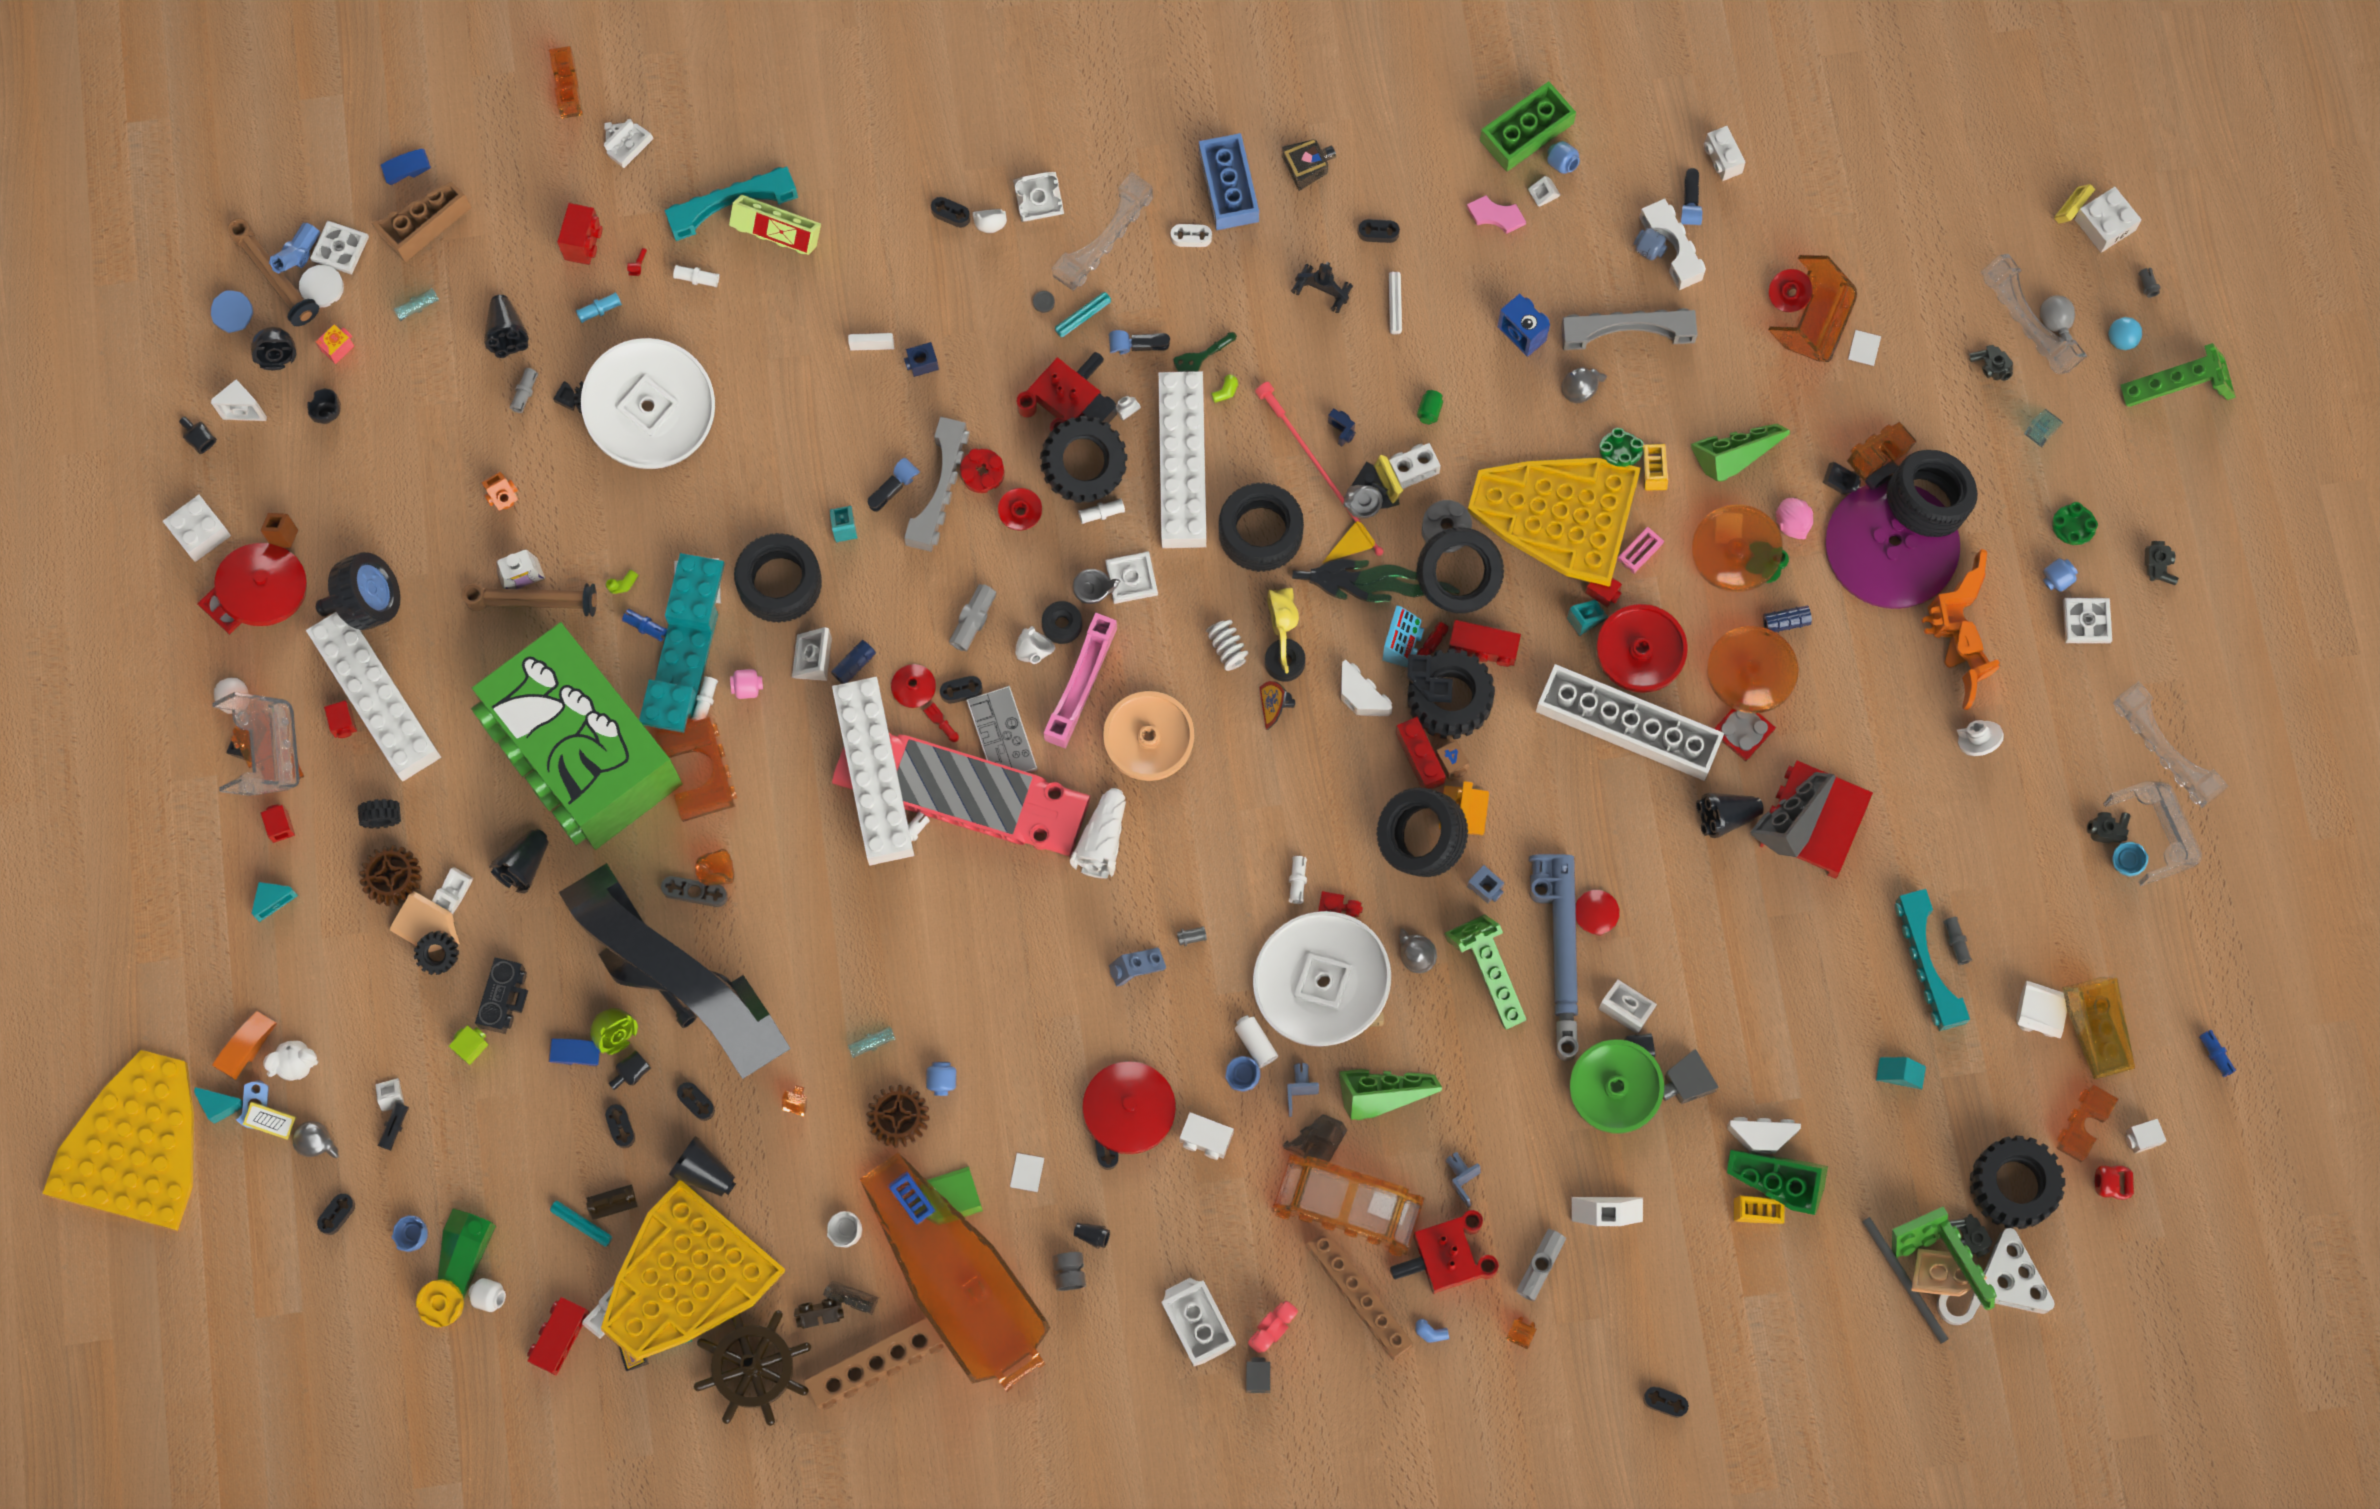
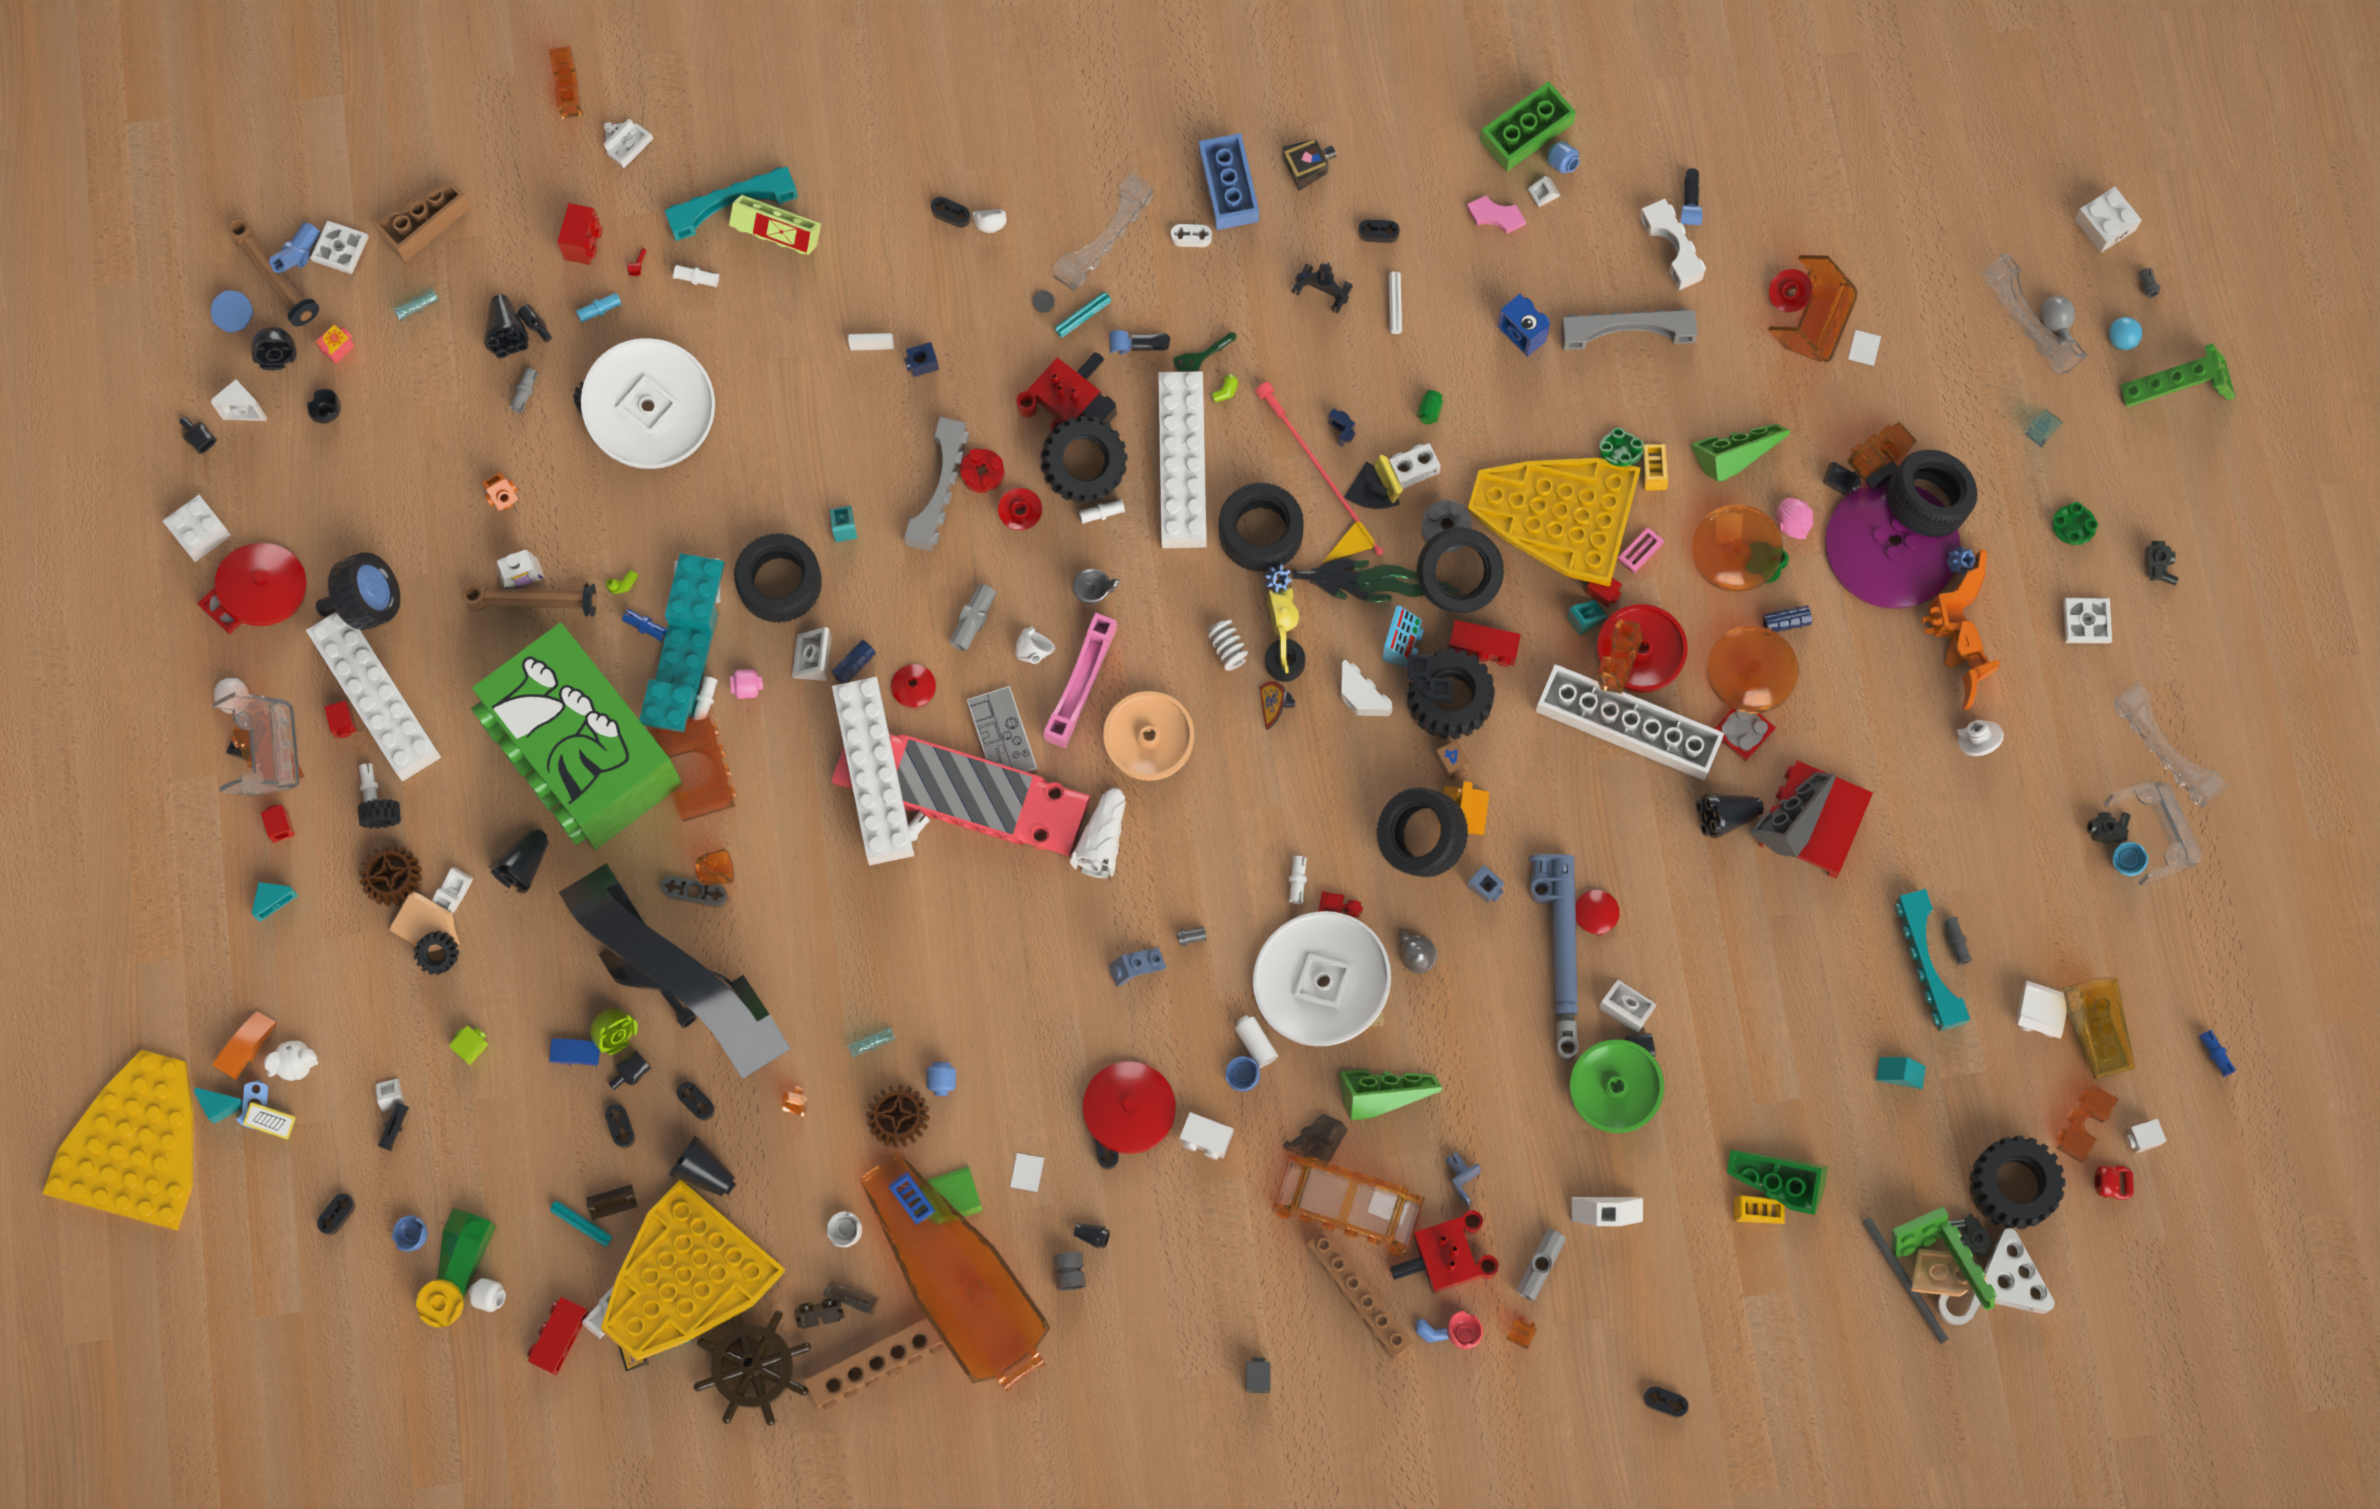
(279, 529): dark orange brick -> none
(313, 1139): flat silver hat -> none
(322, 285): white tile -> none
(368, 783): none -> white pin
(405, 165): blue slope -> none
(497, 1000): black piece -> none
(534, 321): none -> black piece
(565, 396): black tile -> none
(904, 472): piece -> none
(937, 717): red piece -> none
(959, 684): black beam -> none
(1038, 196): white slope -> none
(1058, 610): black tyre -> none
(1127, 406): white plate -> none
(1135, 576): white tile -> none
(1197, 1321): white slope -> none
(1271, 578): none -> medium blue gear
(1272, 1327): coral gear -> none
(1301, 1085): sand blue bracket -> none
(1363, 501): flat silver hat -> none
(1420, 754): red brick -> none
(1434, 639): red axle -> none
(1464, 1330): none -> coral hair
(1478, 937): bright green bracket -> none
(1581, 384): flat silver hat -> none
(1625, 646): none -> clear orange arch
(1650, 244): sand blue head -> none
(1689, 1079): dark grey torso -> none
(1724, 153): white brick -> none
(1763, 1135): white slope -> none
(1961, 560): none -> medium blue gear
(1997, 363): pearl dark grey piece -> none
(2060, 575): medium blue head -> none
(2074, 203): light yellow tile -> none

